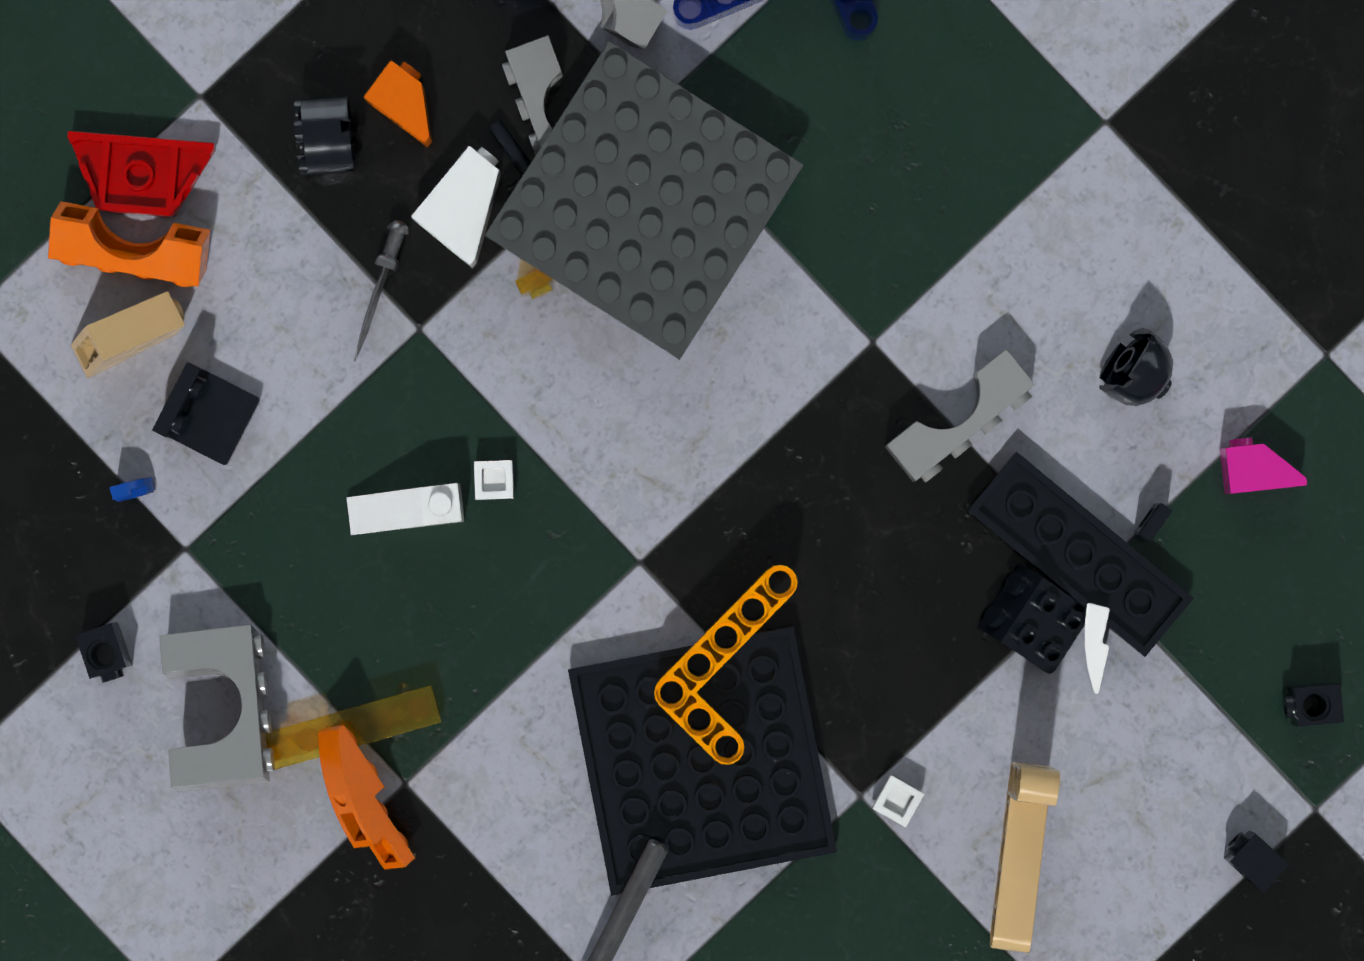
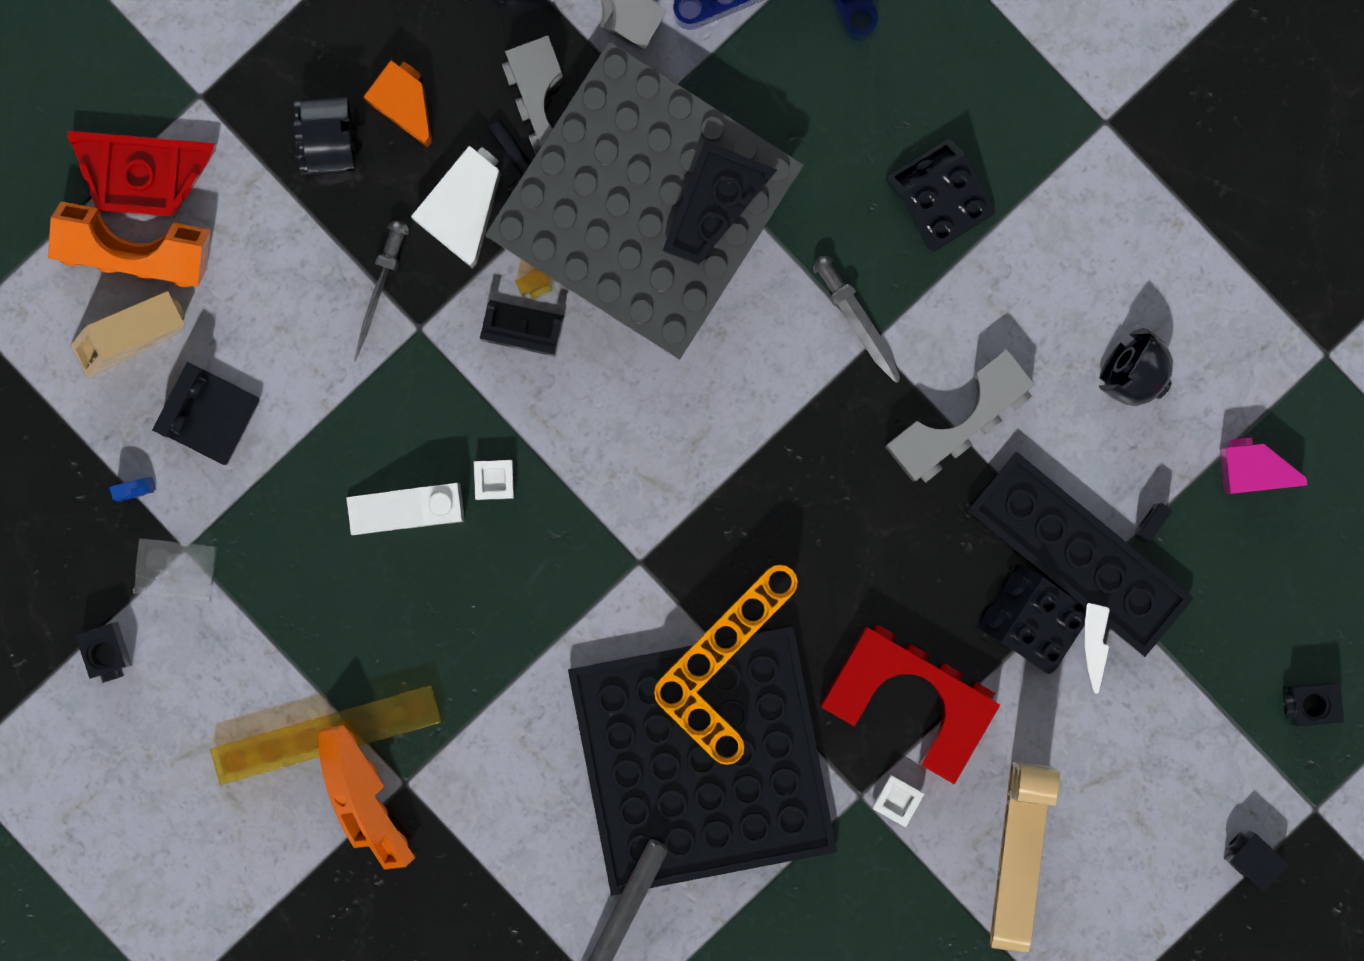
(175, 570): none -> clear plate
(242, 754): light grey arch -> none
(522, 328): none -> black hinge
(713, 201): none -> black wing
(844, 297): none -> flat silver sword
(941, 194): none -> black bracket
(965, 709): none -> red arch

